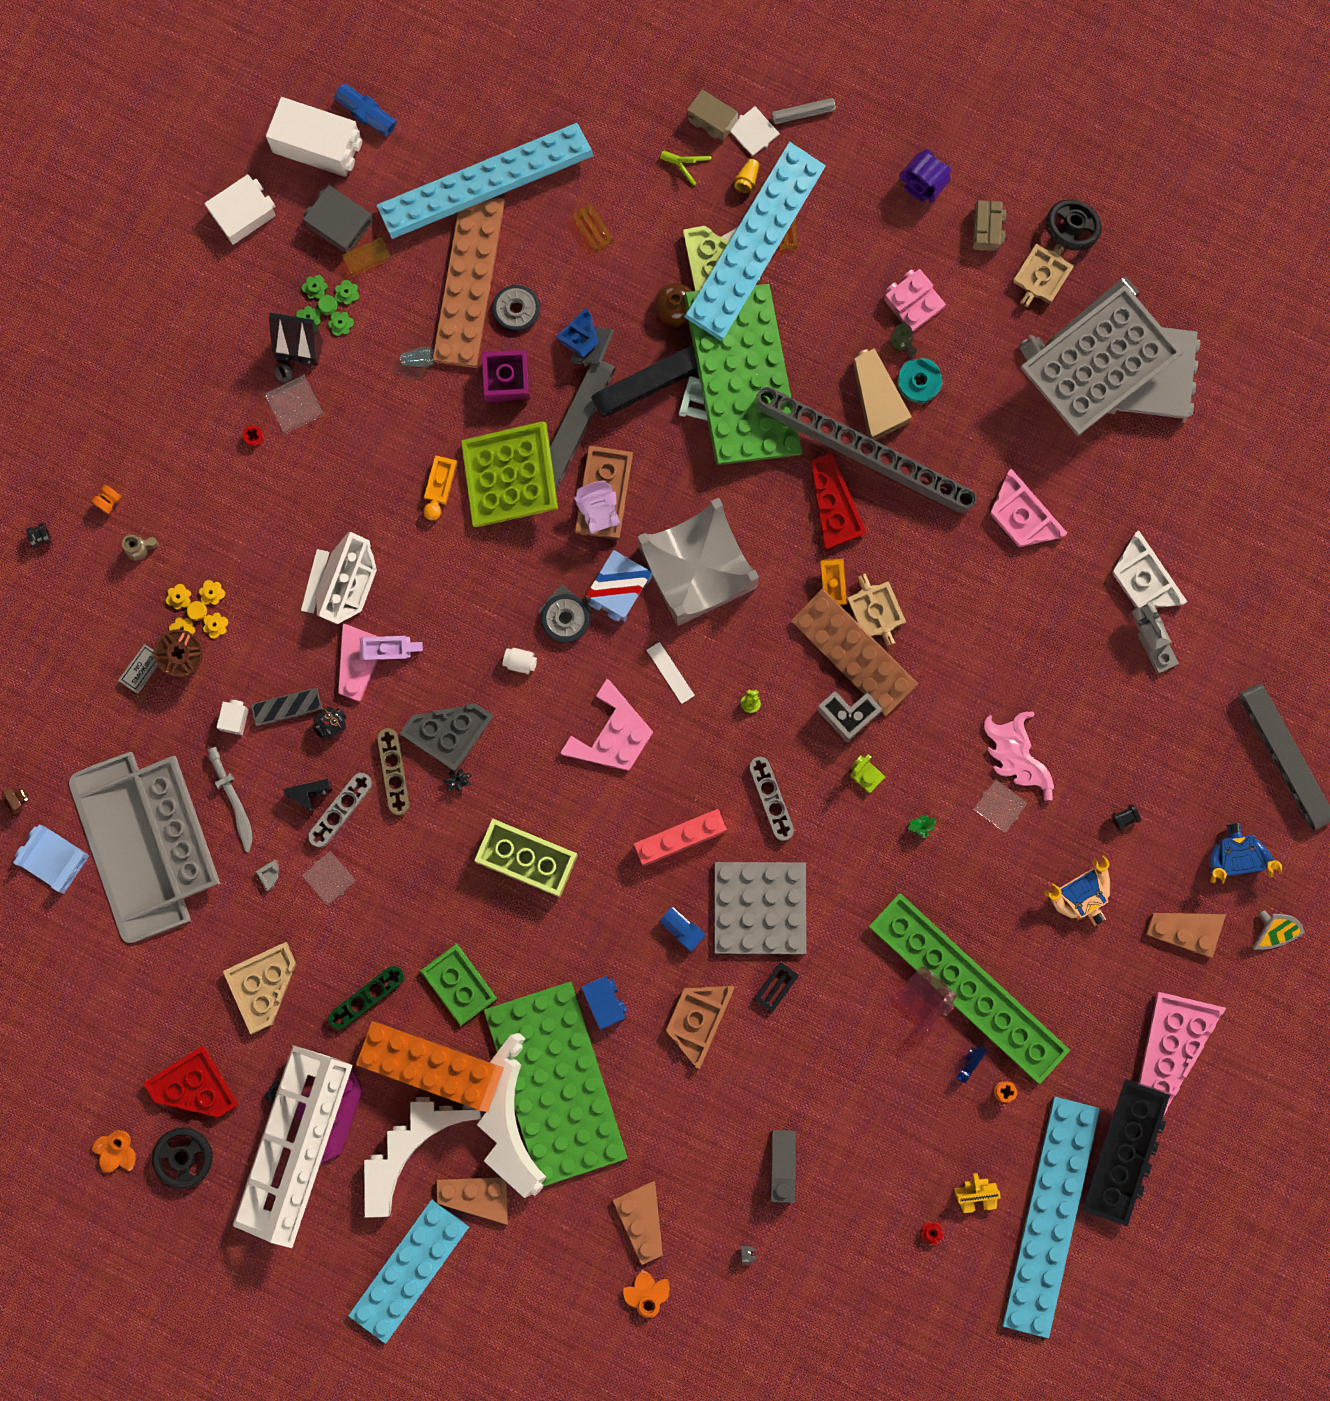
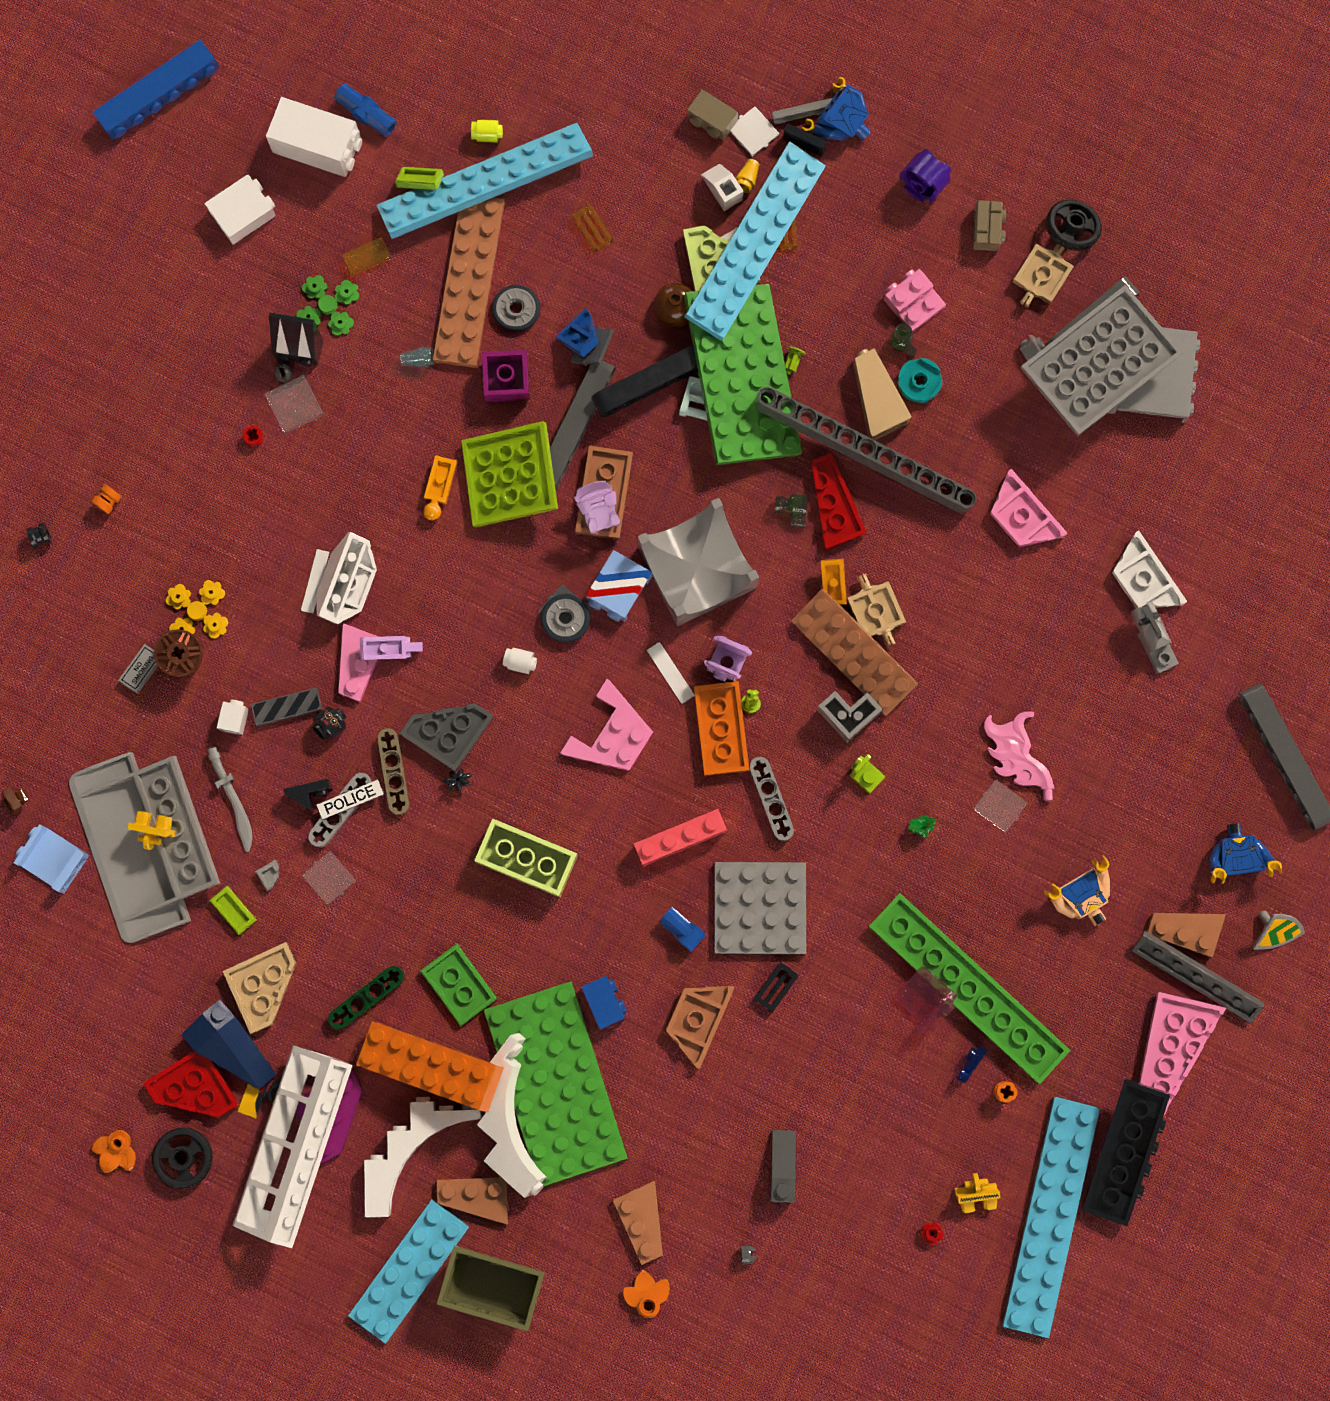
(137, 548): dark tan piece -> none
(156, 90): none -> blue brick
(161, 828): none -> yellow hips
(226, 1043): none -> dark blue wedge
(233, 910): none -> lime tile
(252, 1100): none -> yellow sticker
(337, 219): dark grey brick -> none
(350, 799): none -> white sticker
(419, 178): none -> lime tile
(486, 131): none -> neon yellow brick
(491, 1288): none -> olive container
(678, 161): lime plant -> none
(721, 728): none -> orange plate
(723, 186): none -> white slope
(731, 649): none -> lavender piece
(793, 359): none -> lime piece
(796, 506): none -> clear smoke piece
(804, 140): none -> black tile
(842, 115): none -> blue torso
(1126, 817): black bush -> none
(1198, 977): none -> dark grey plate

